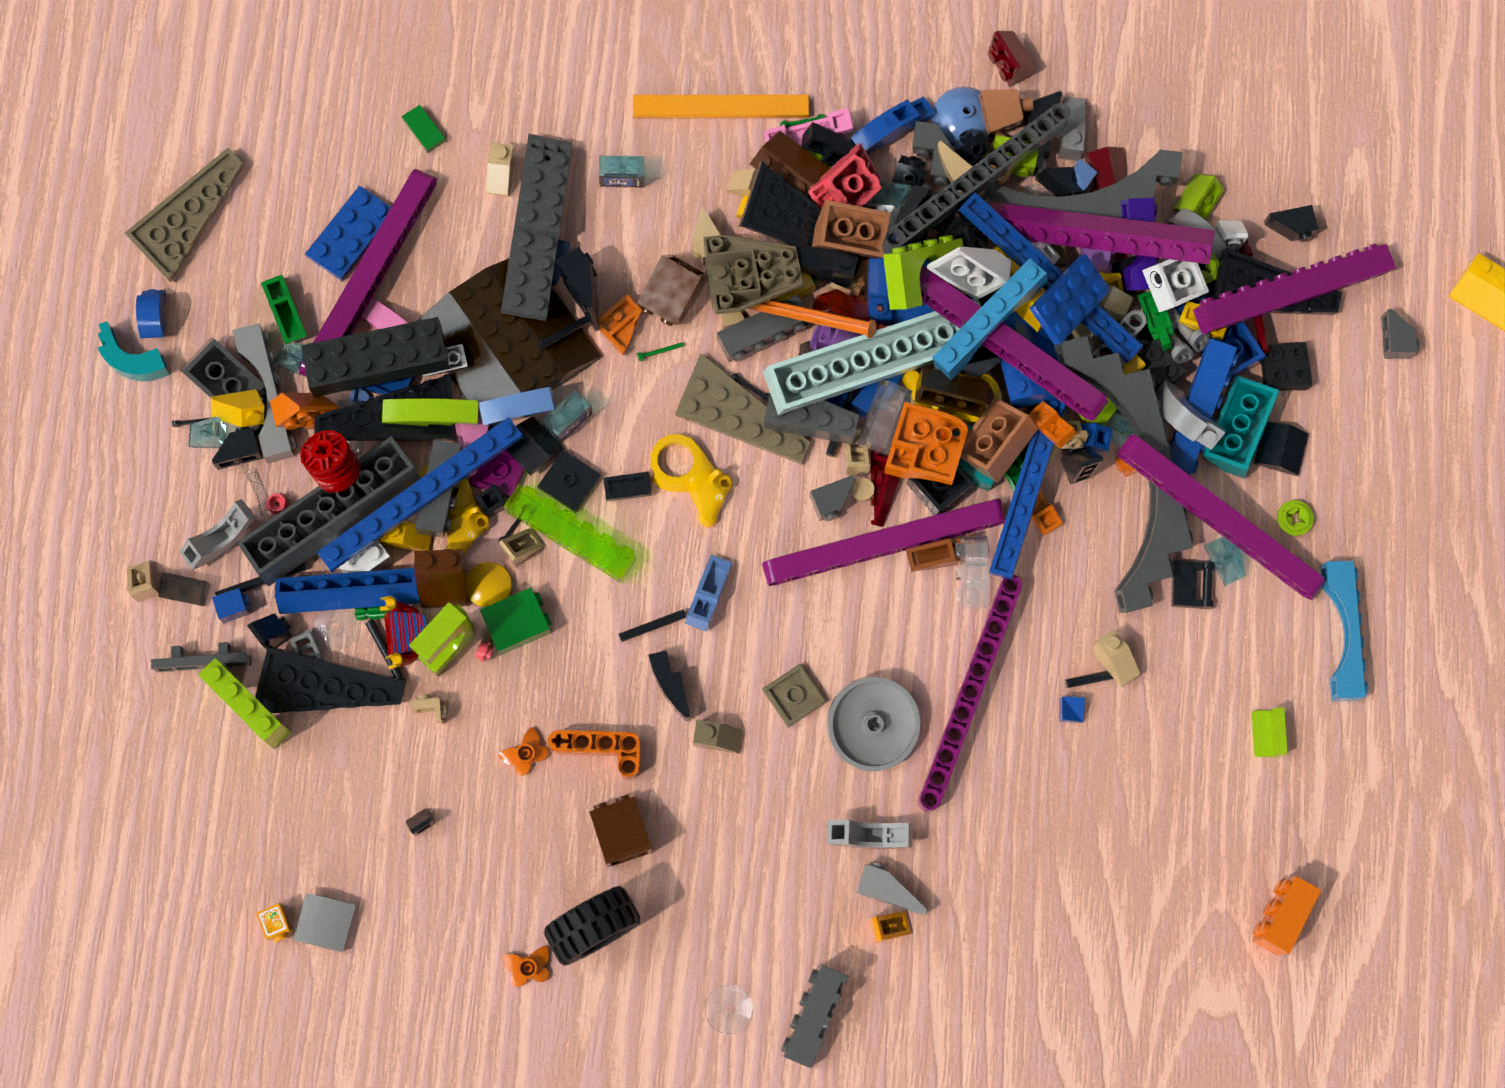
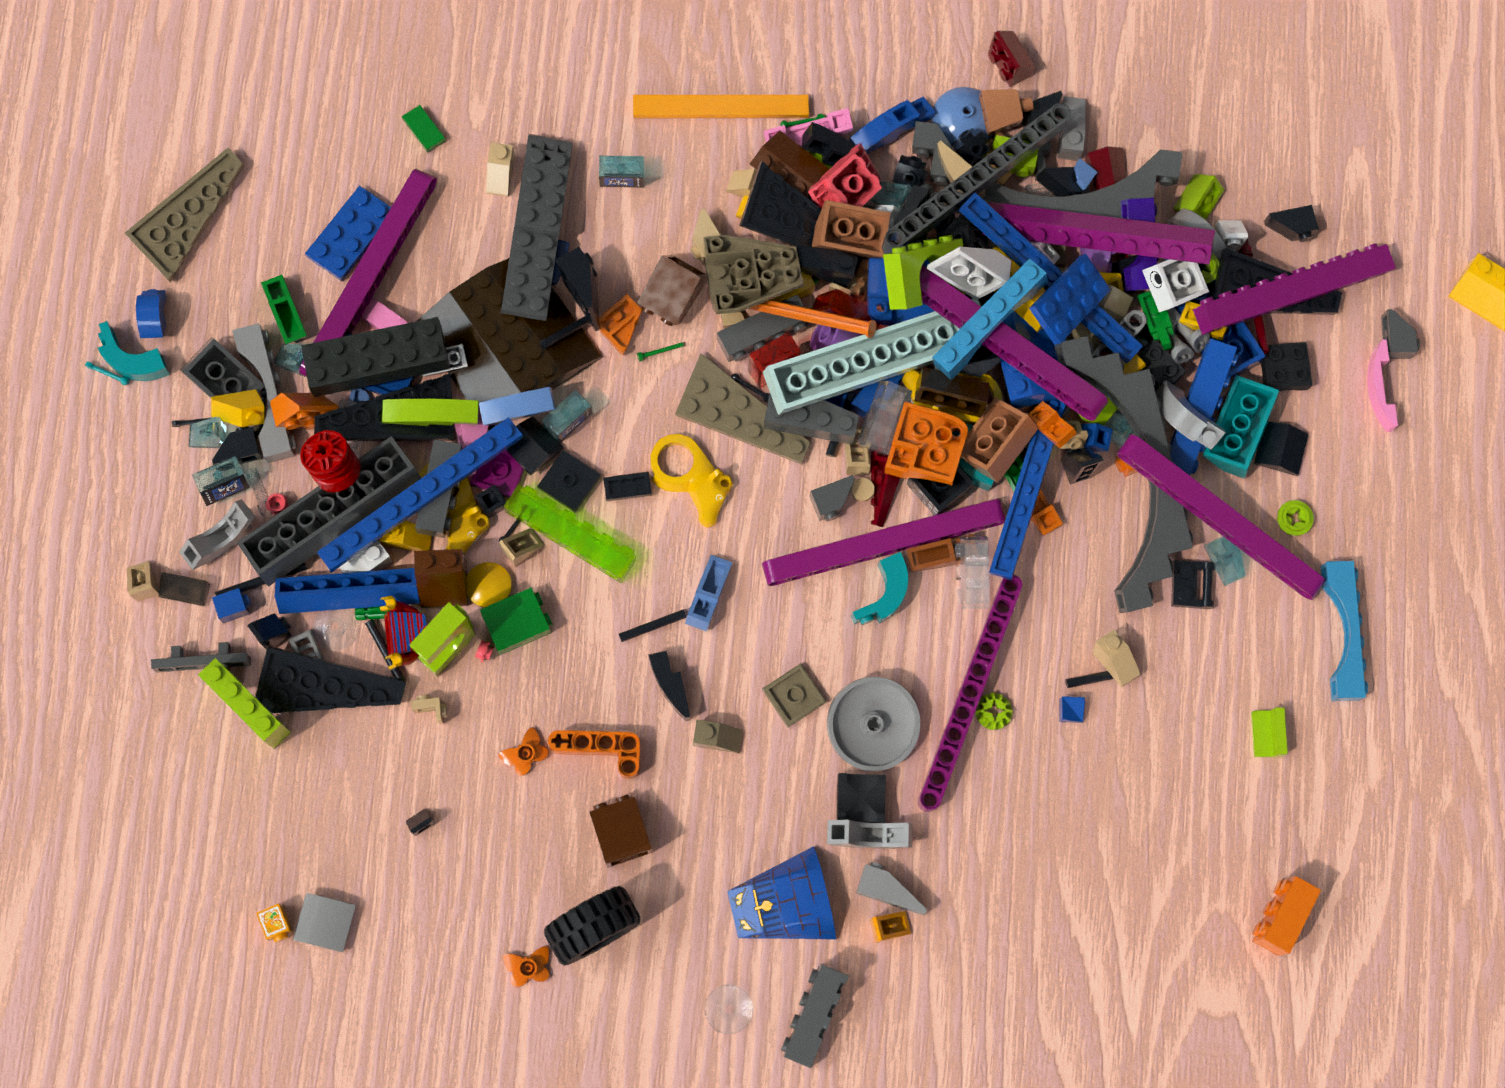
(123, 380): none -> teal hinge
(220, 481): none -> brick
(771, 353): none -> clear red brick
(784, 902): none -> blue wedge
(861, 797): none -> black brick
(896, 582): none -> teal arch
(986, 719): none -> lime gear
(1384, 412): none -> bright pink slope

